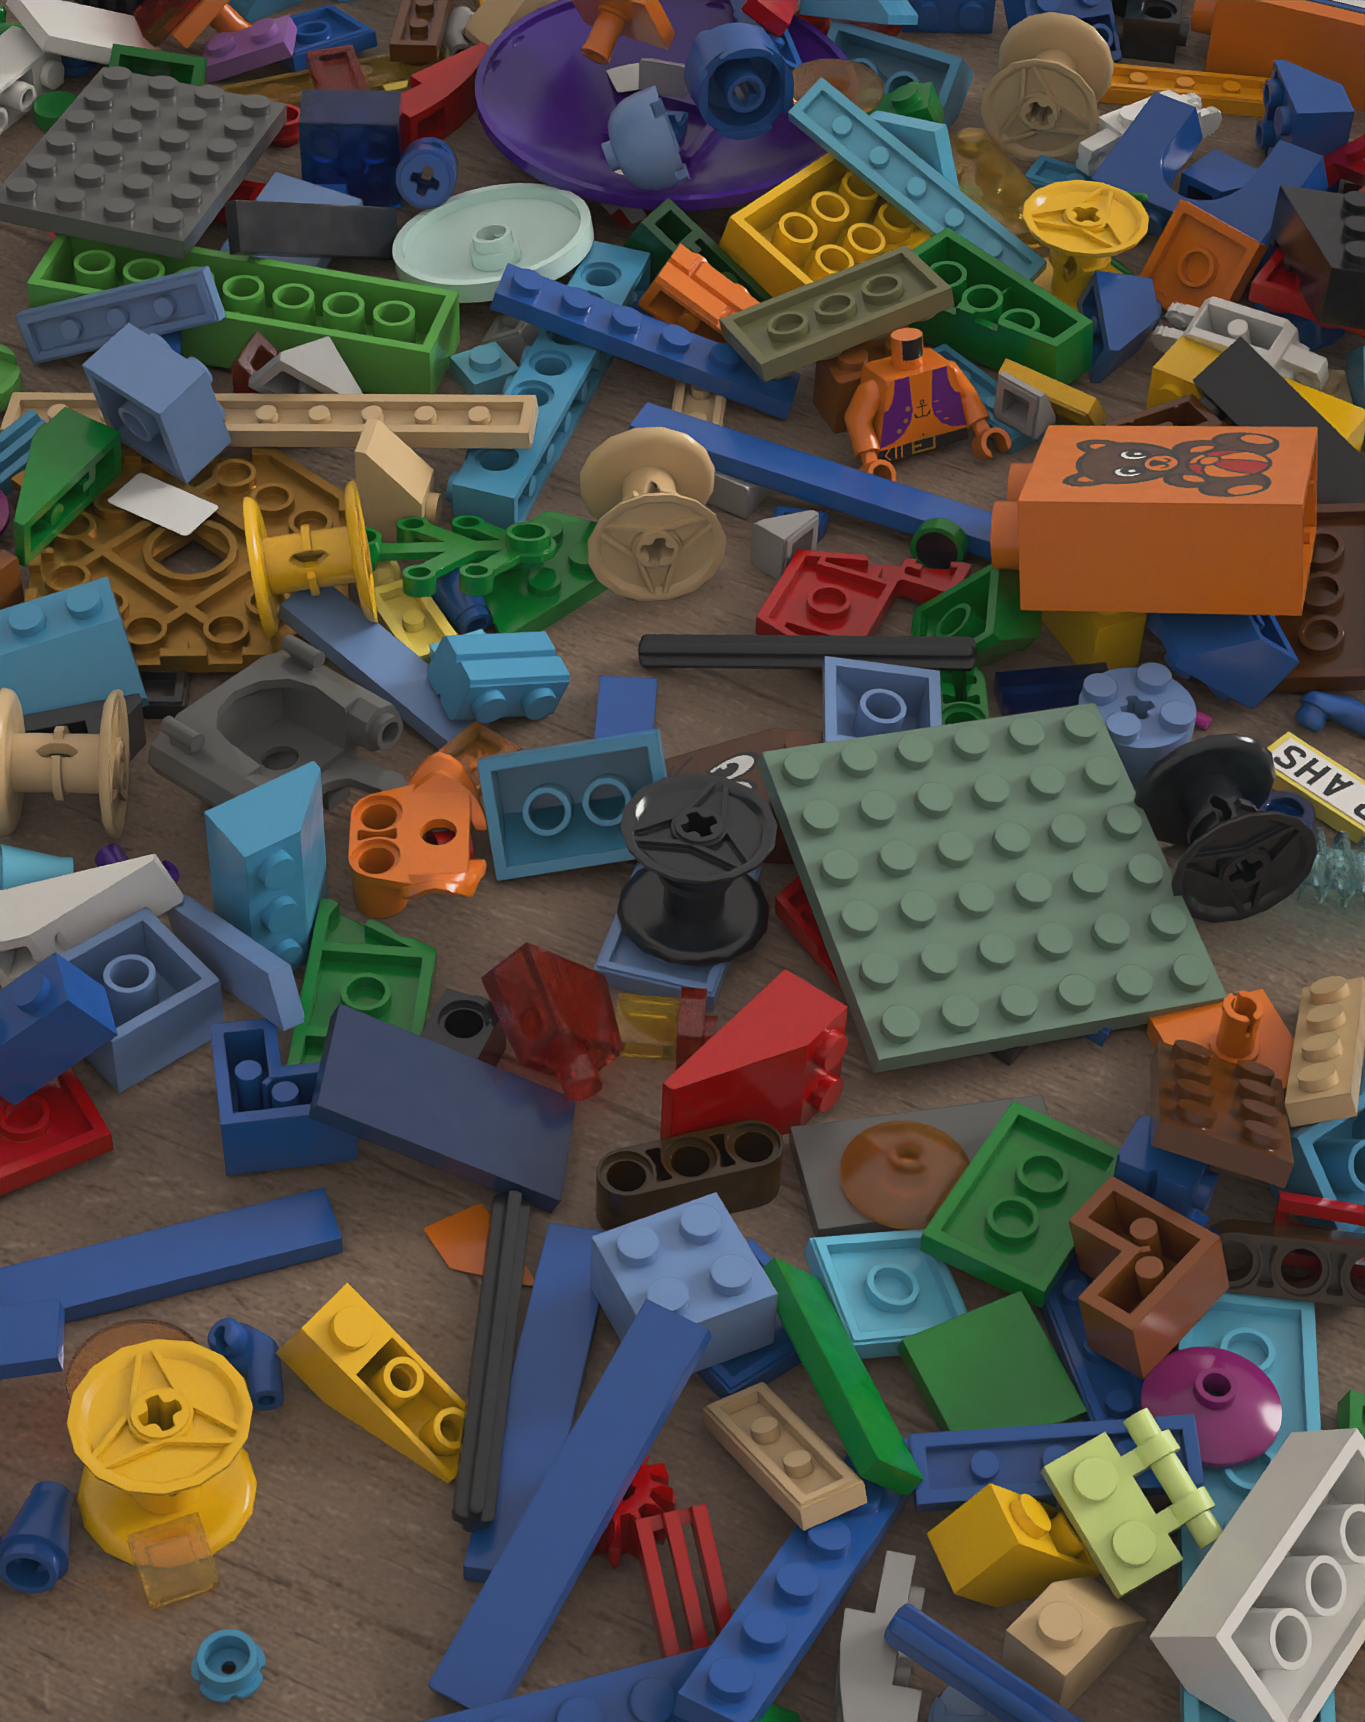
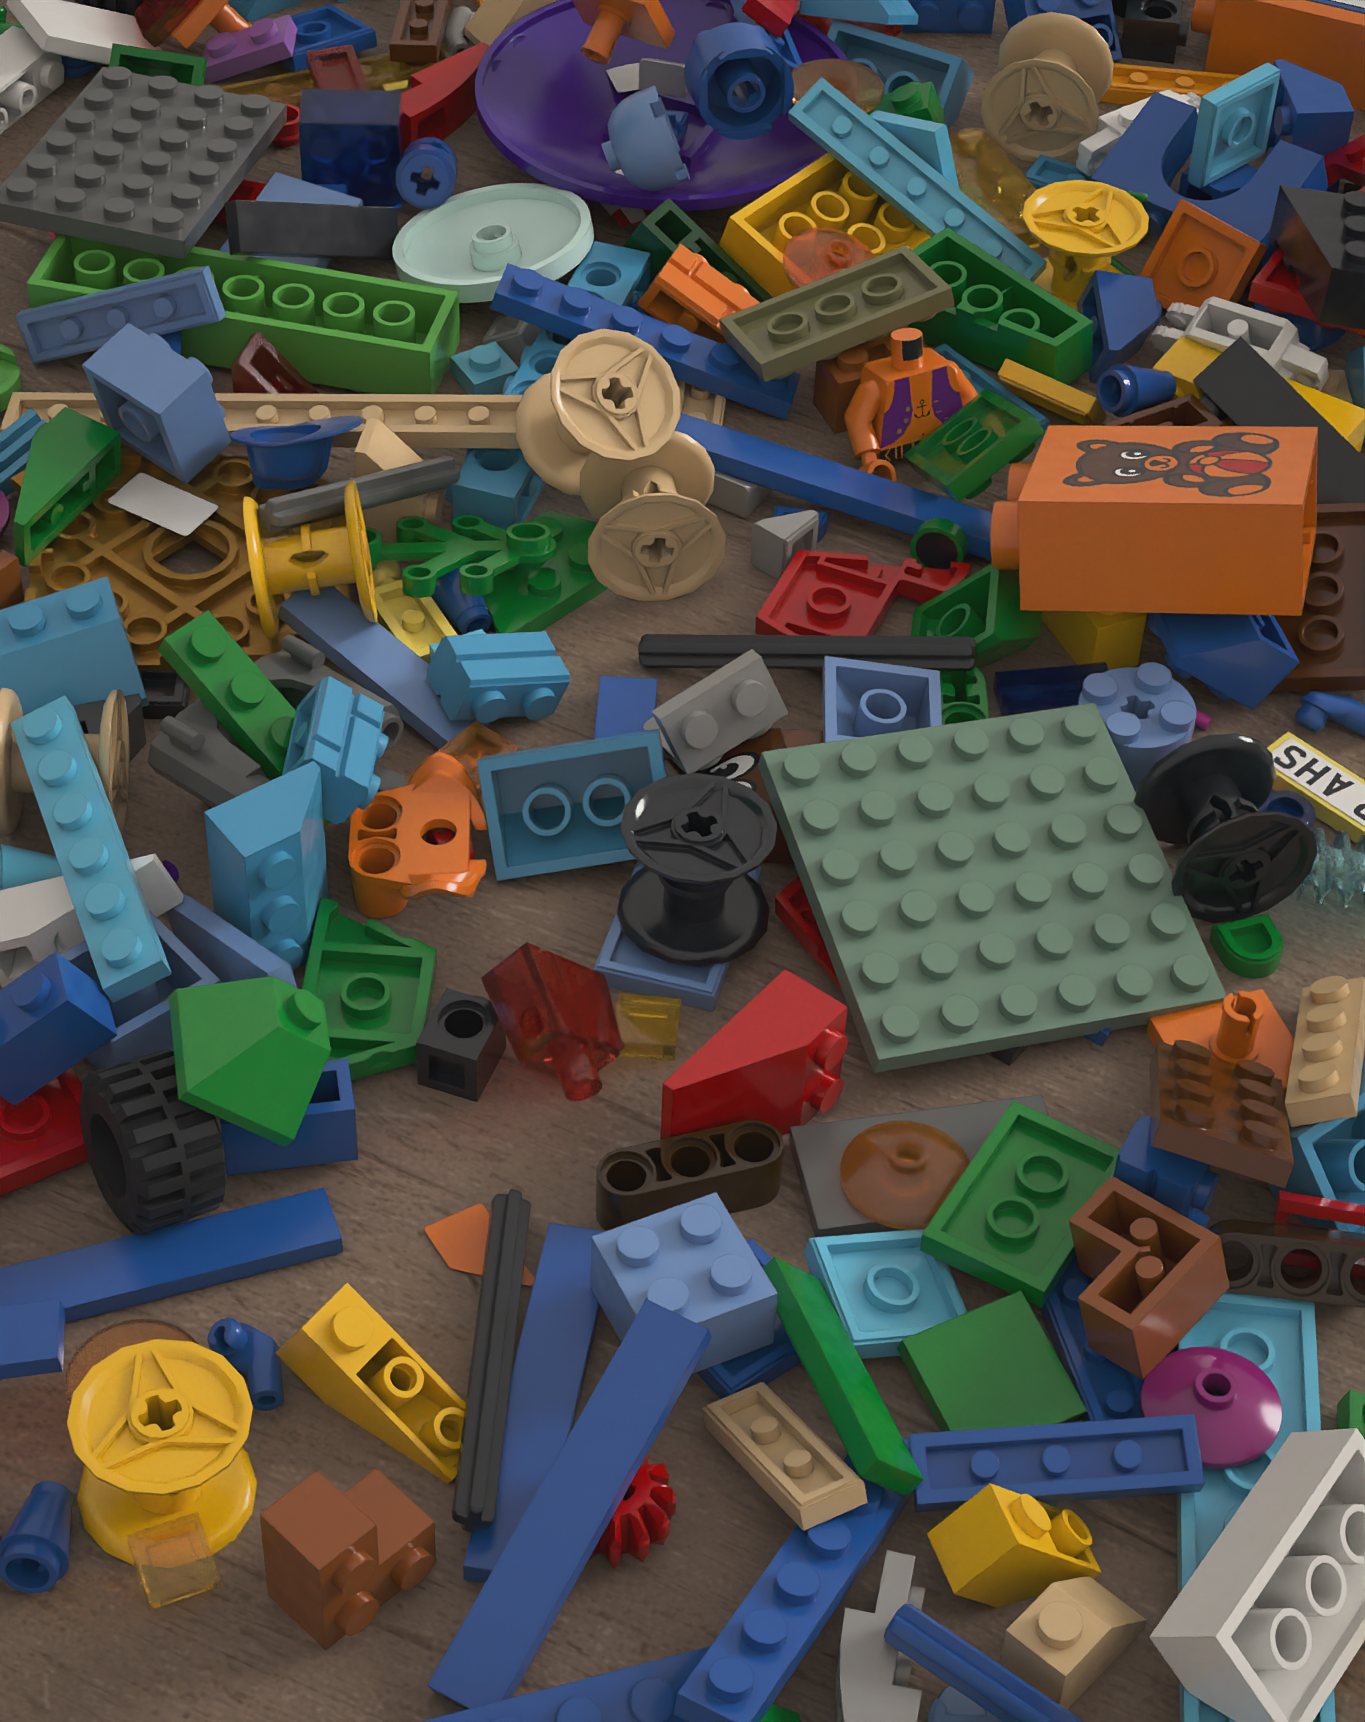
(50, 107): green tile -> none
(90, 850): none -> medium azure plate
(147, 1147): none -> black tyre
(225, 1649): dark azure plate -> none
(233, 690): none -> green plate
(250, 1052): none -> green slope
(292, 454): none -> blue piece
(306, 370): light grey slope -> none
(344, 740): none -> dark azure brick
(344, 1553): none -> dark orange brick
(373, 490): none -> dark grey axle
(443, 1108): dark blue tile -> none
(601, 398): none -> tan piece
(654, 1581): red tile -> none
(693, 1024): clear red plate -> none
(718, 713): none -> light grey bracket
(820, 253): none -> clear orange dish
(975, 445): none -> green plate
(1022, 406): light grey slope -> none
(1112, 1512): yellowish green plate -> none
(1133, 388): none -> blue cone
(1233, 125): none -> medium azure tile
(1248, 946): none -> green tile

